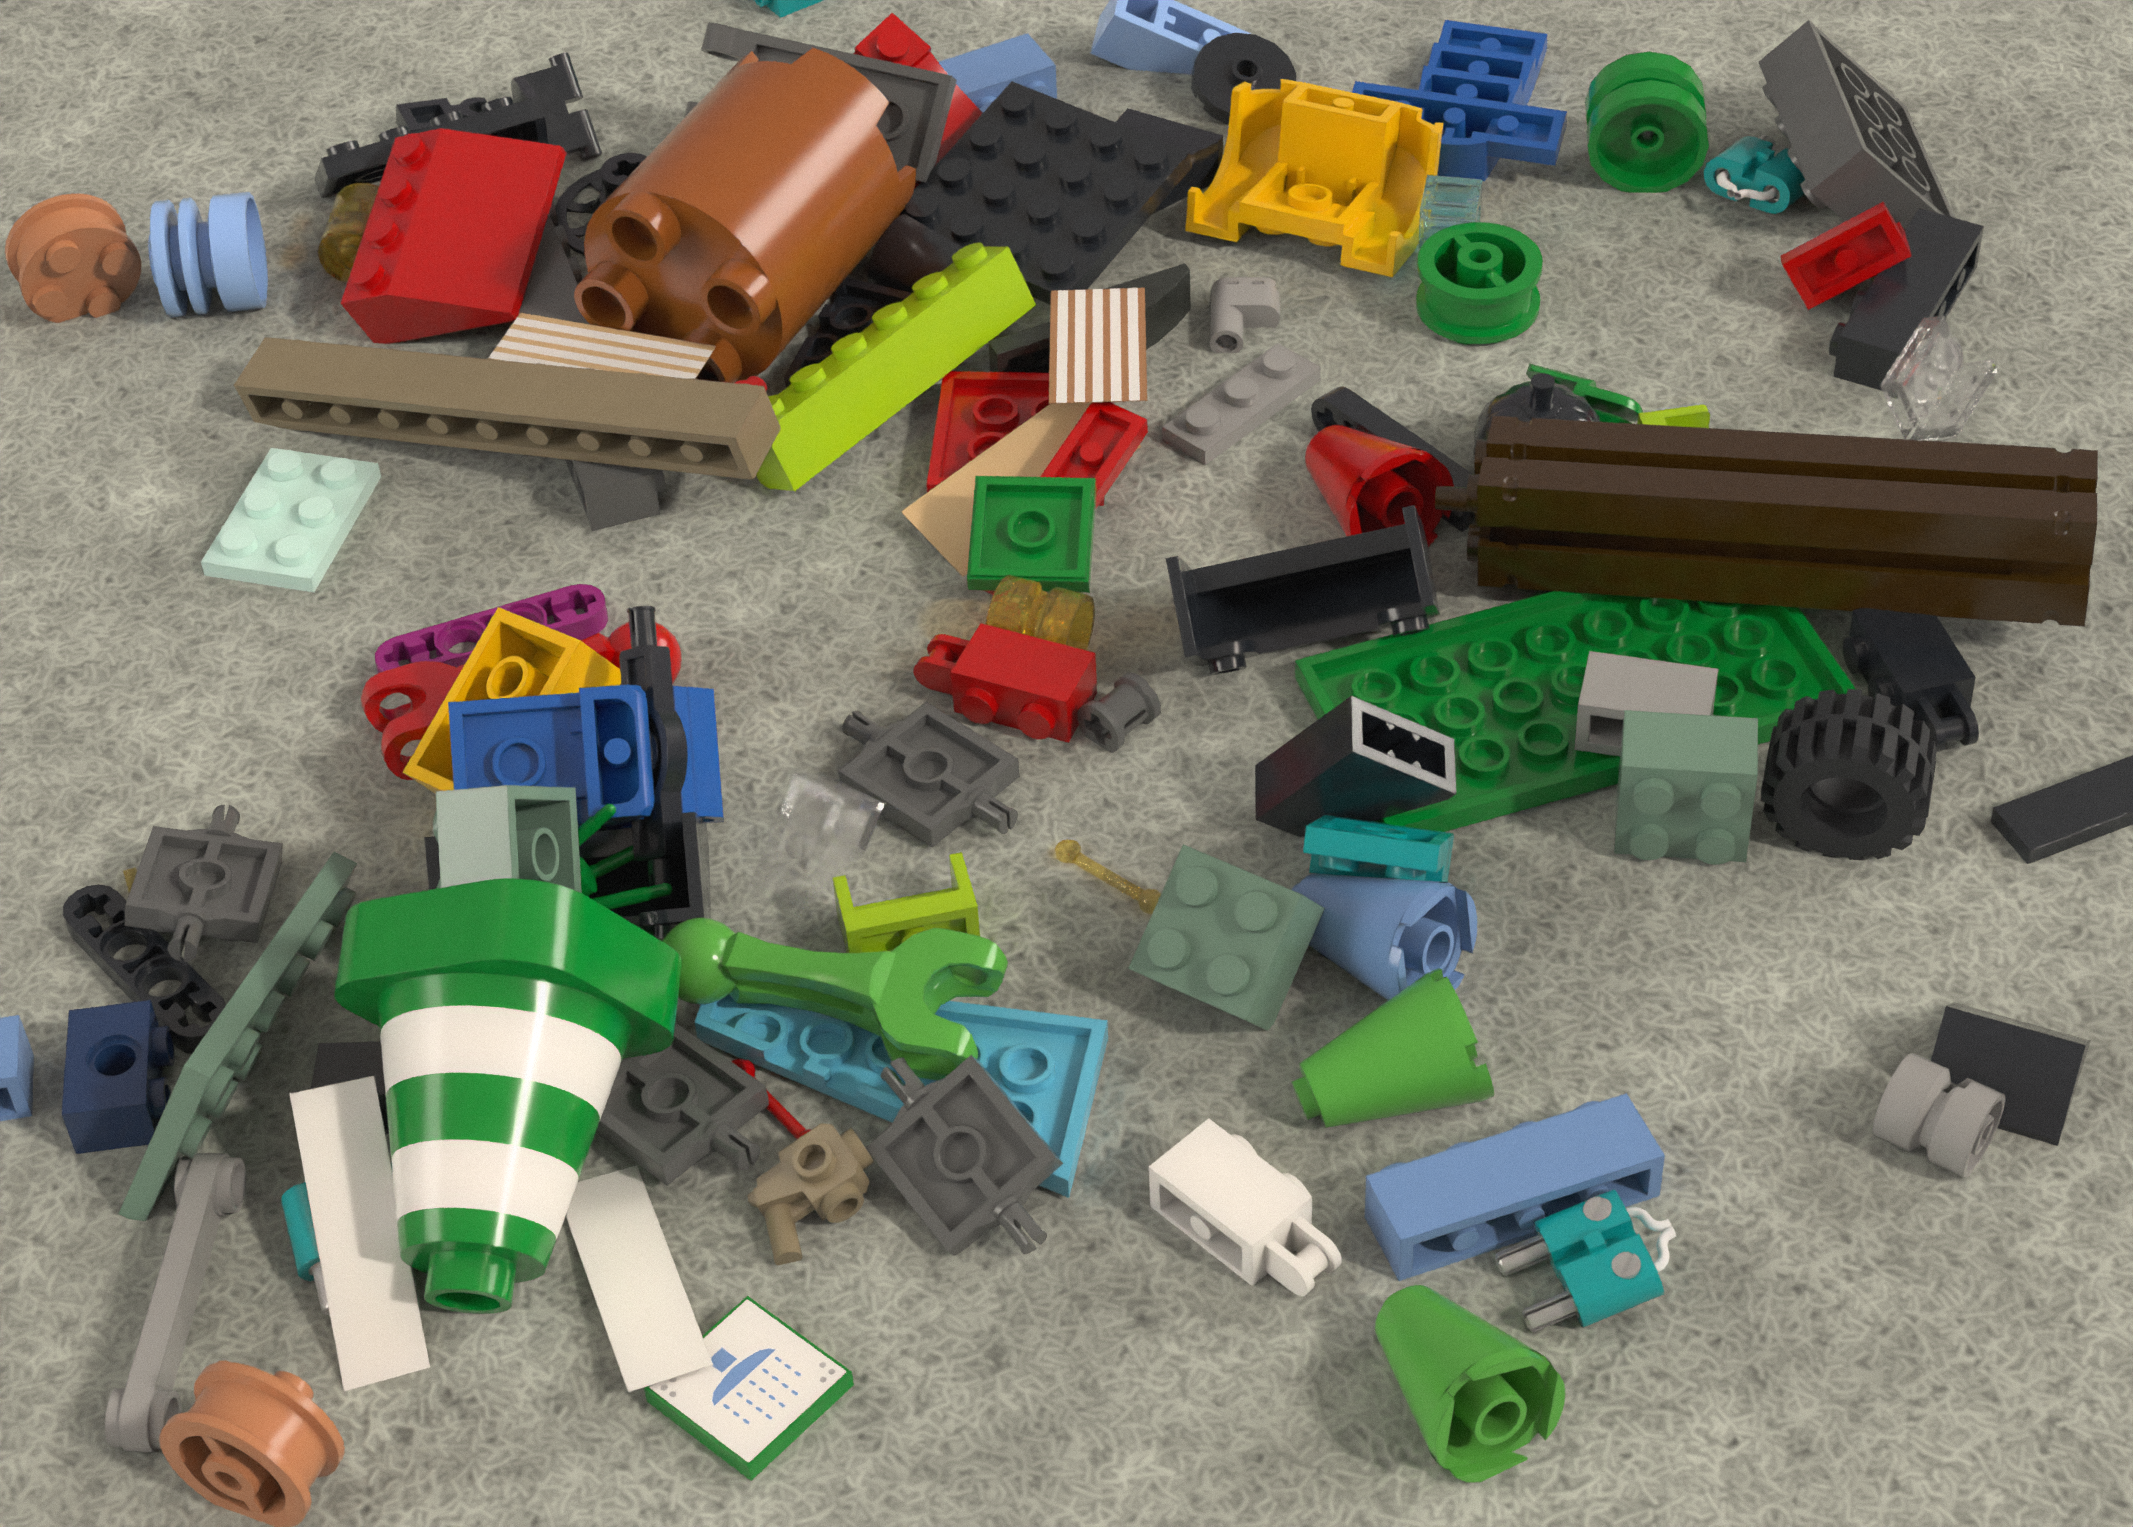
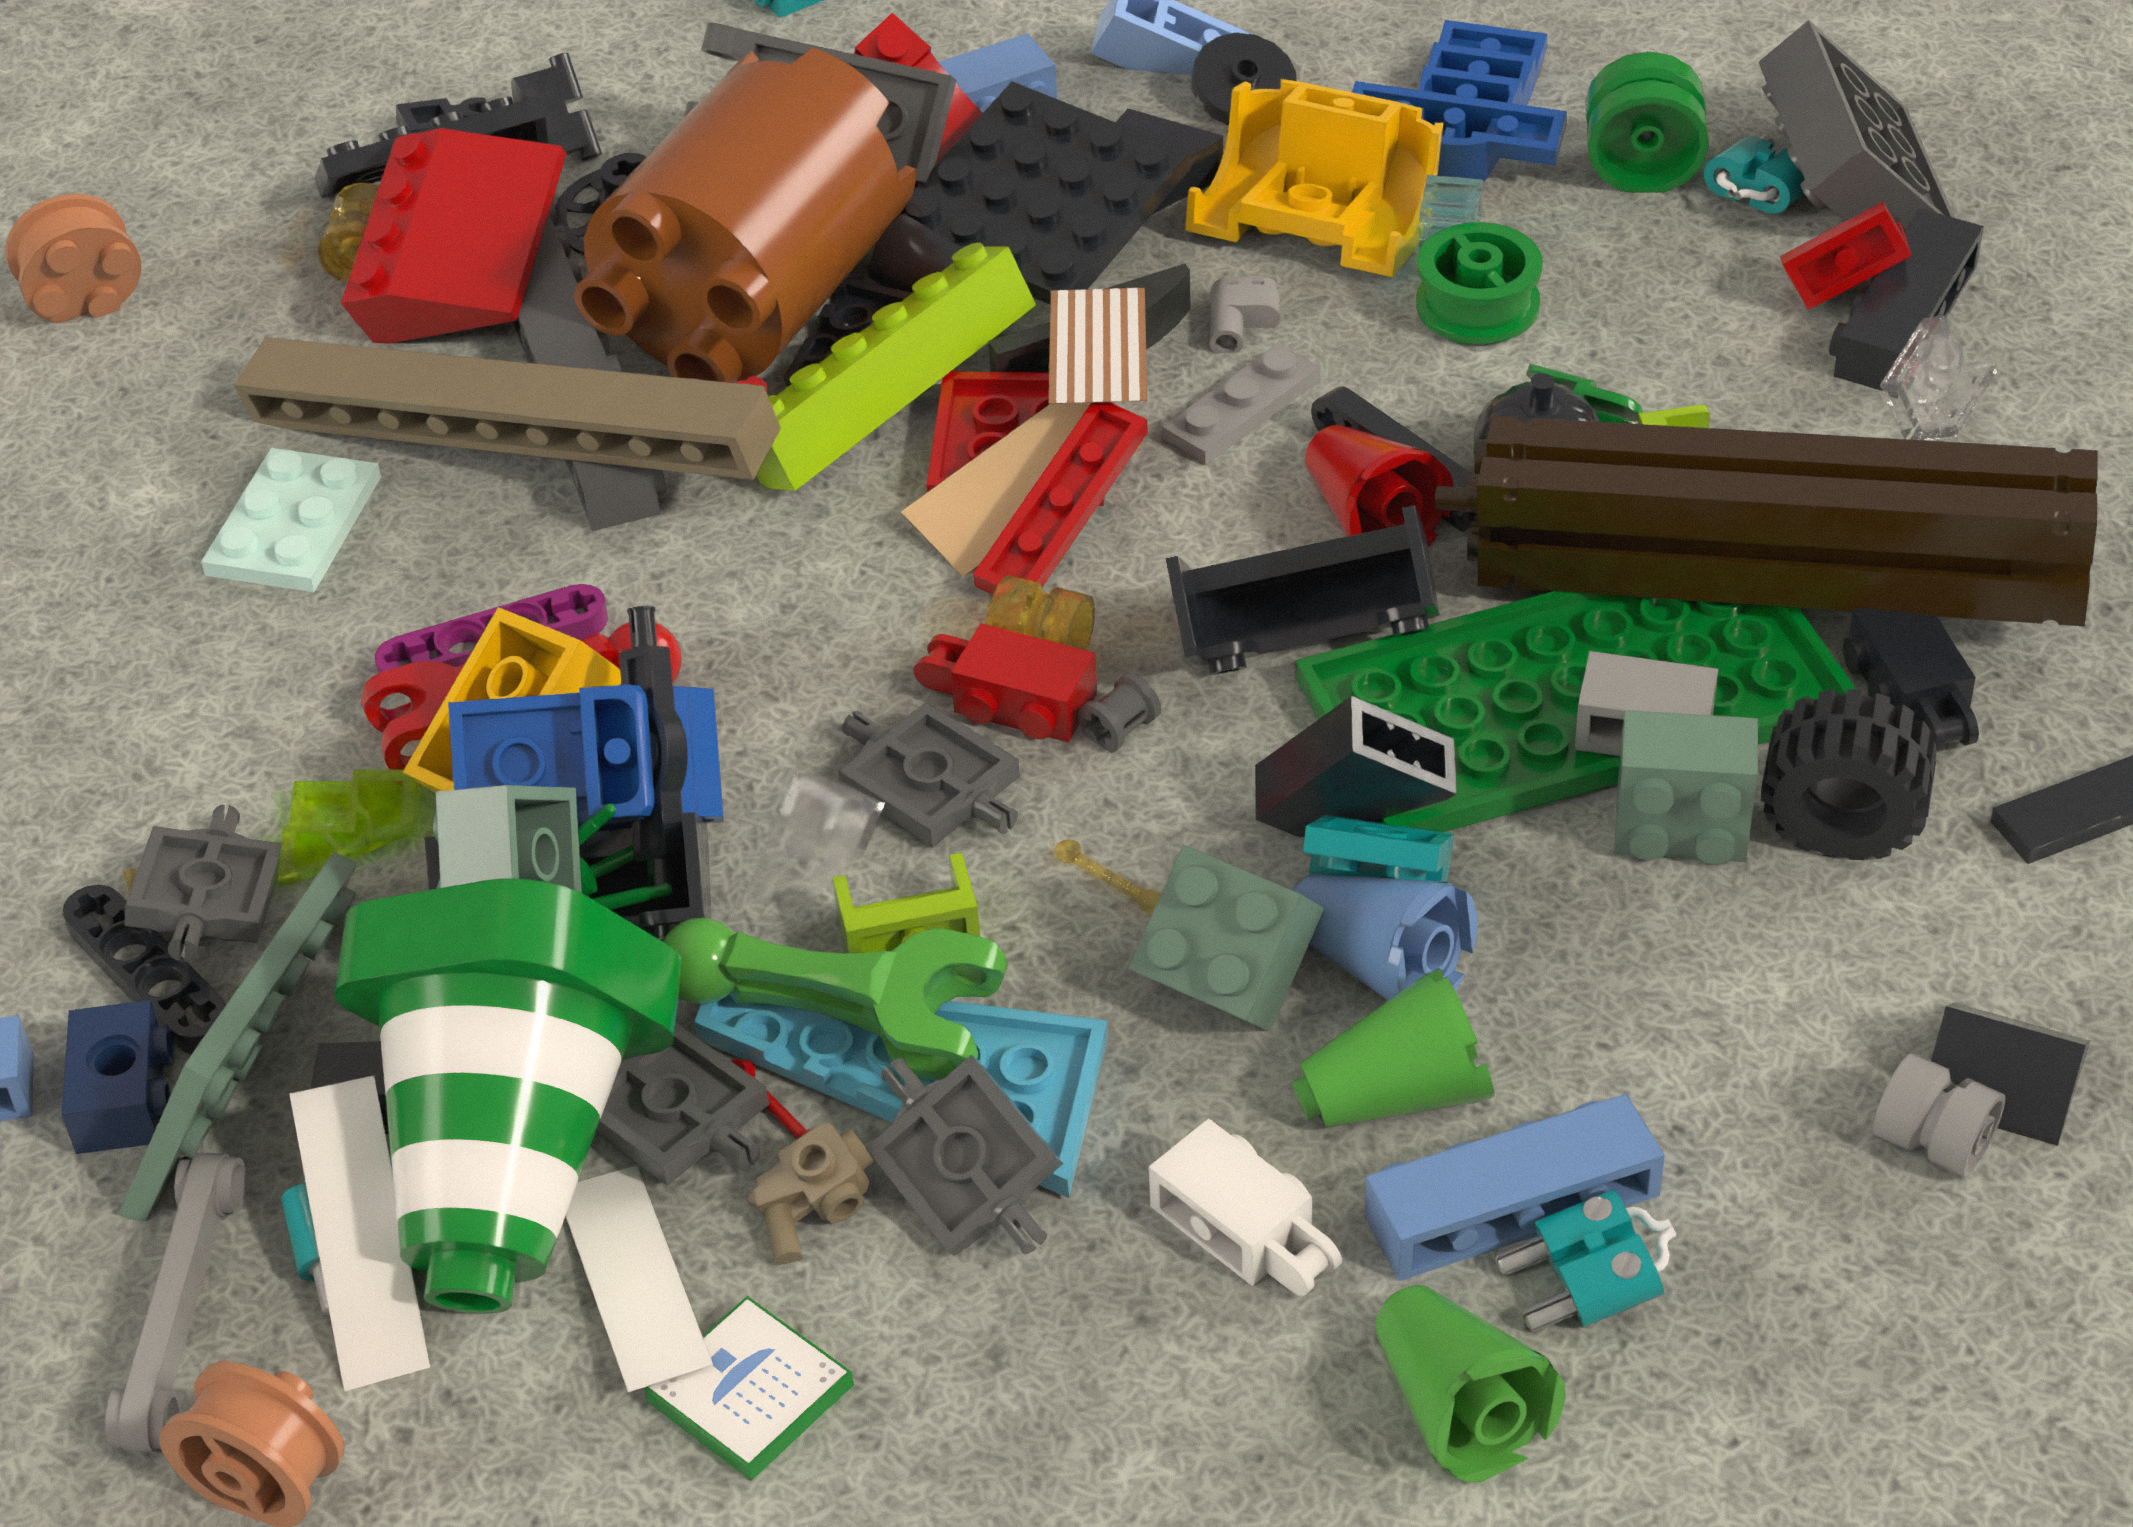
(197, 255): light blue wheel -> none
(365, 814): none -> clear neon green slope
(597, 347): sticker -> none
(1032, 531): green tile -> none

